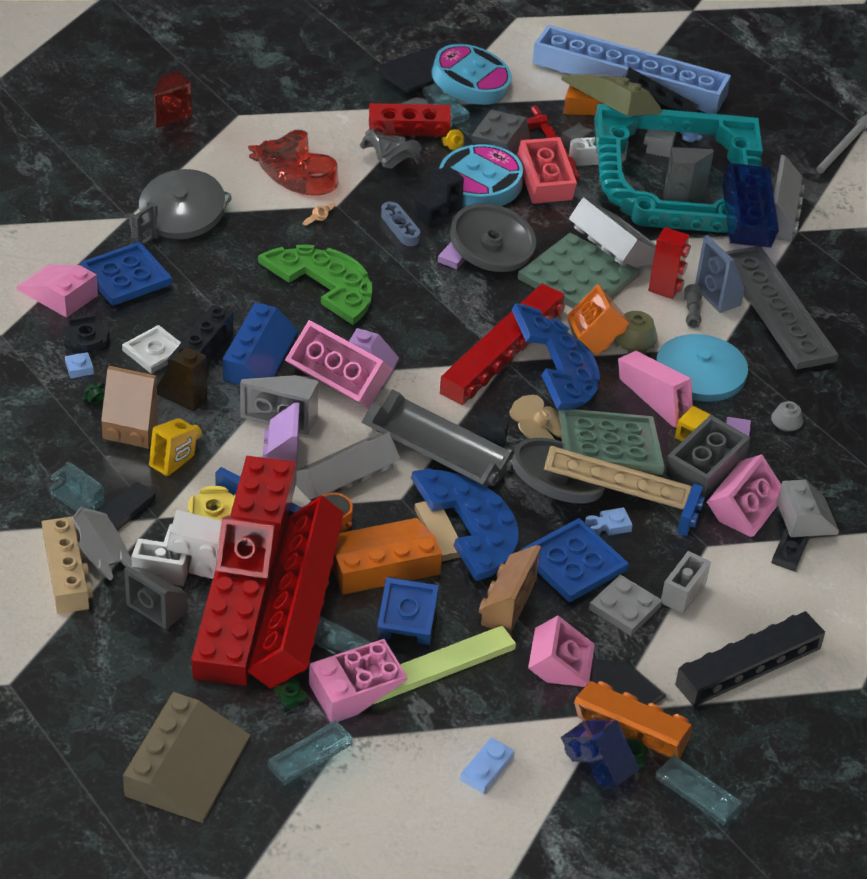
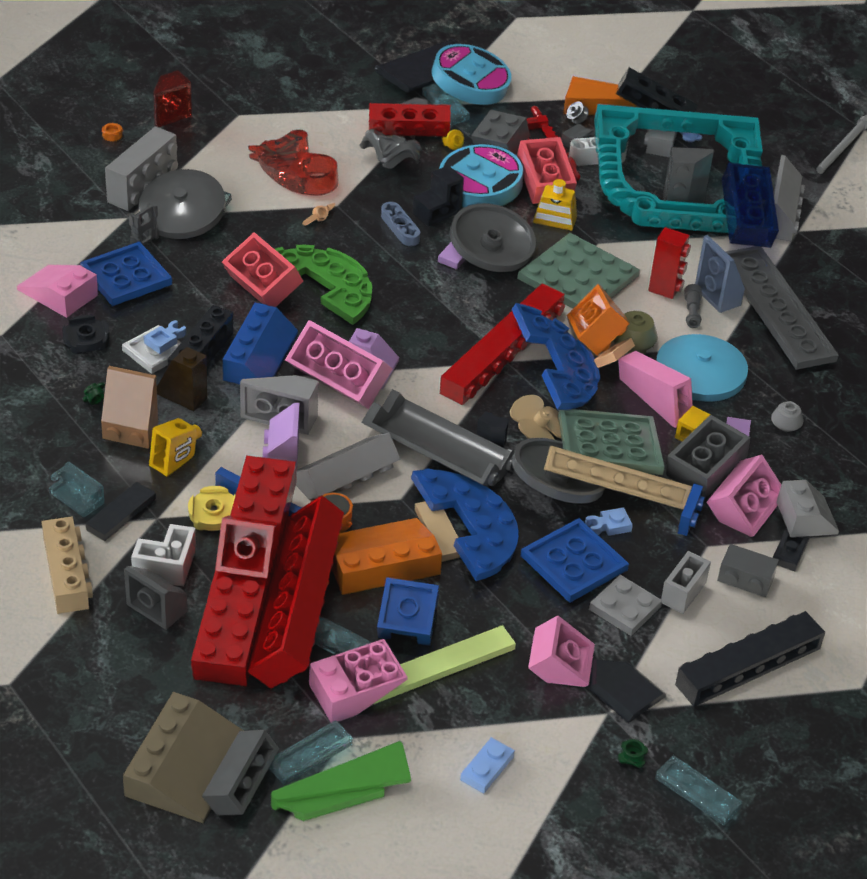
(79, 365): light blue plate -> none
(100, 541): light grey shield -> none
(112, 132): none -> orange tile
(138, 166): none -> light grey brick
(163, 339): none -> light blue plate
(196, 537): white brick -> none
(240, 772): none -> dark grey brick
(262, 271): none -> coral brick
(290, 694): dark green plate -> none
(345, 784): none -> bright green wedge
(511, 590): medium nougat slope -> none
(557, 206): none -> yellow torso
(577, 112): none -> dark grey wheel
(584, 54): light blue brick -> none
(604, 748): clear blue brick -> none
(613, 234): slope -> none
(614, 352): none -> light nougat tile
(616, 93): olive wedge -> none
(637, 721): orange slope -> none
(747, 570): none -> dark grey brick

